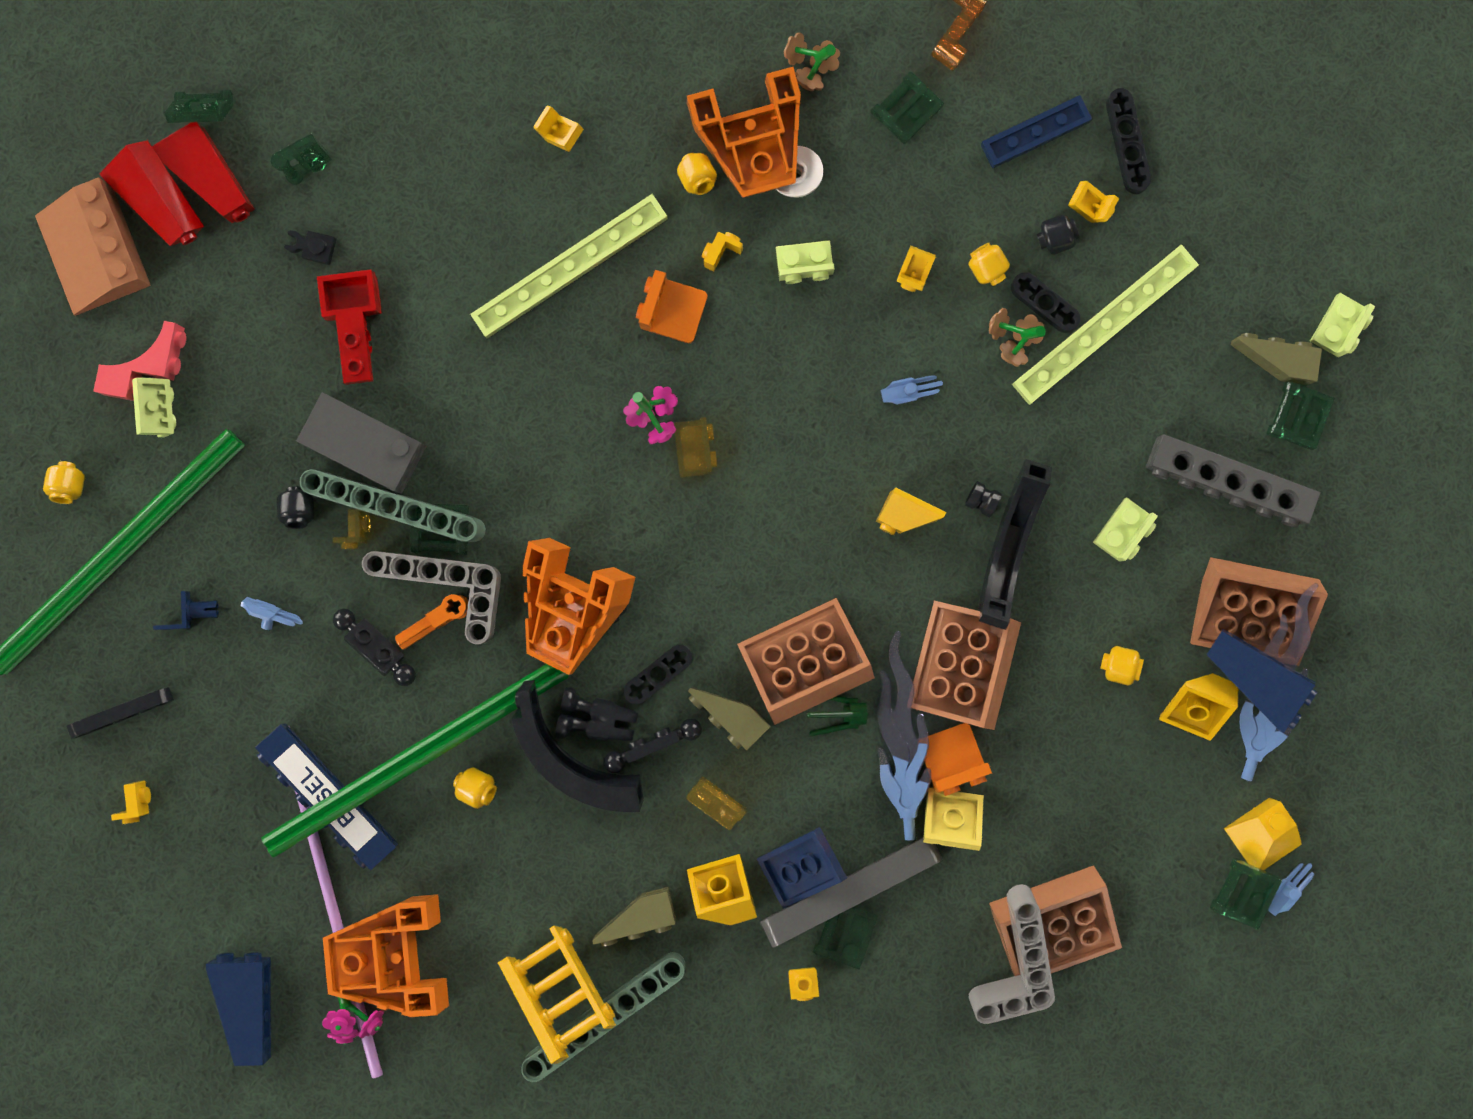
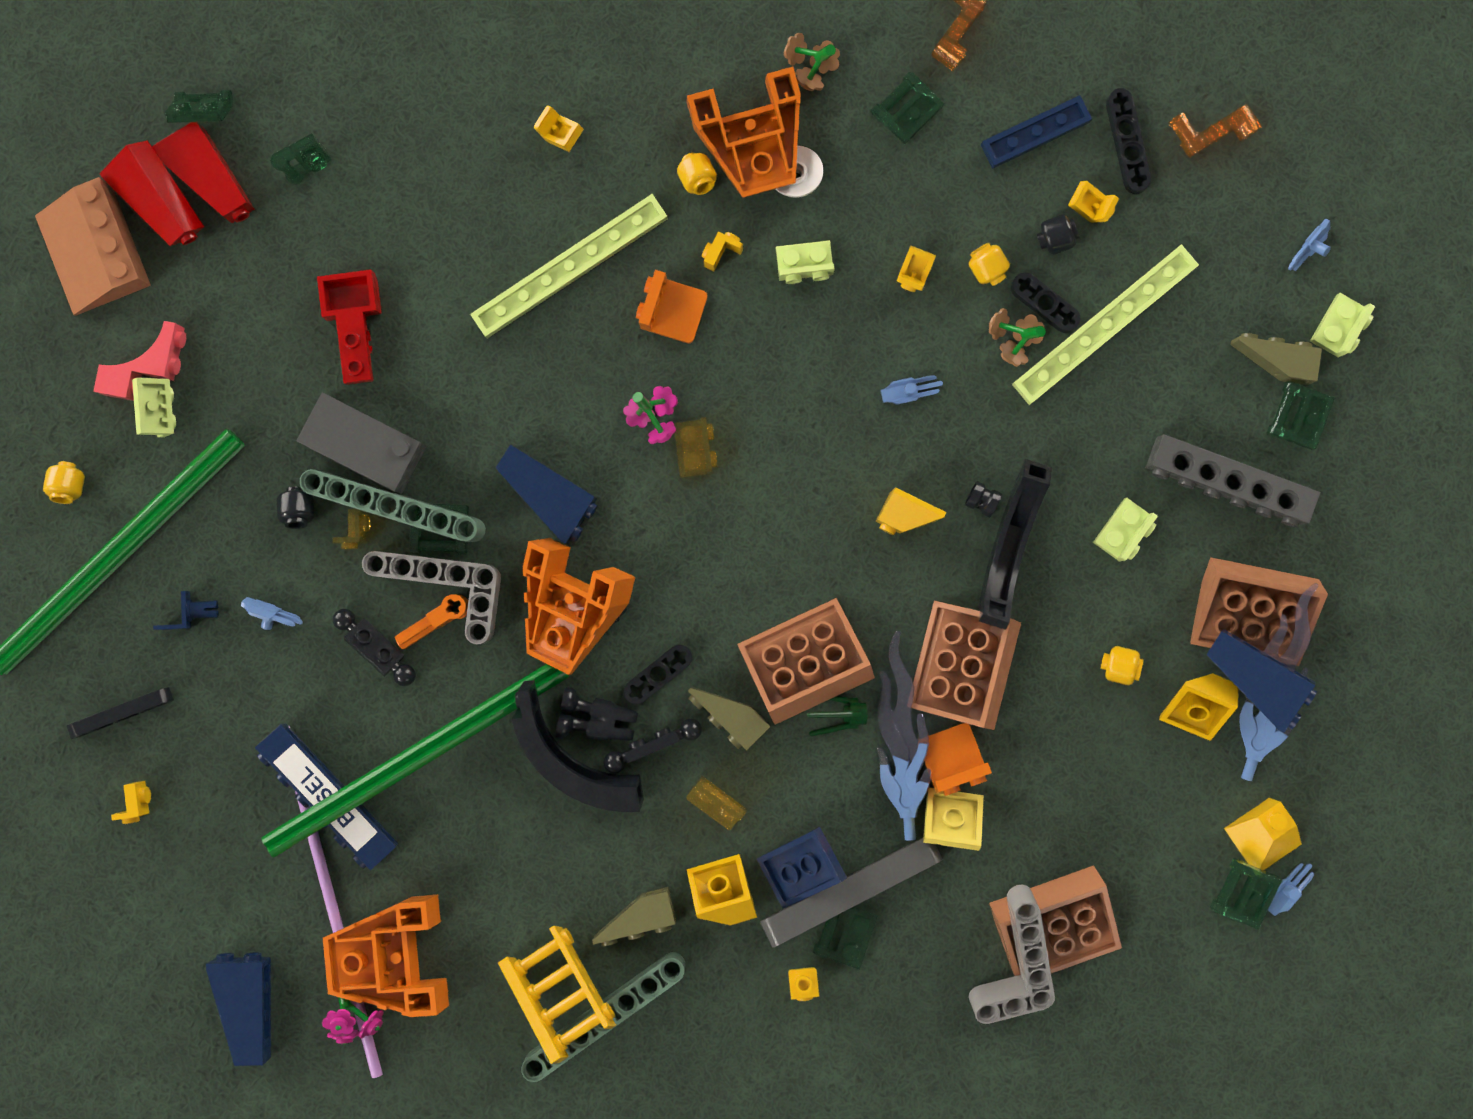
(315, 246): black plate -> none
(474, 787): yellow head -> none
(550, 496): none -> dark blue slope
(1240, 121): none -> clear orange beam
(1312, 244): none -> medium blue piece

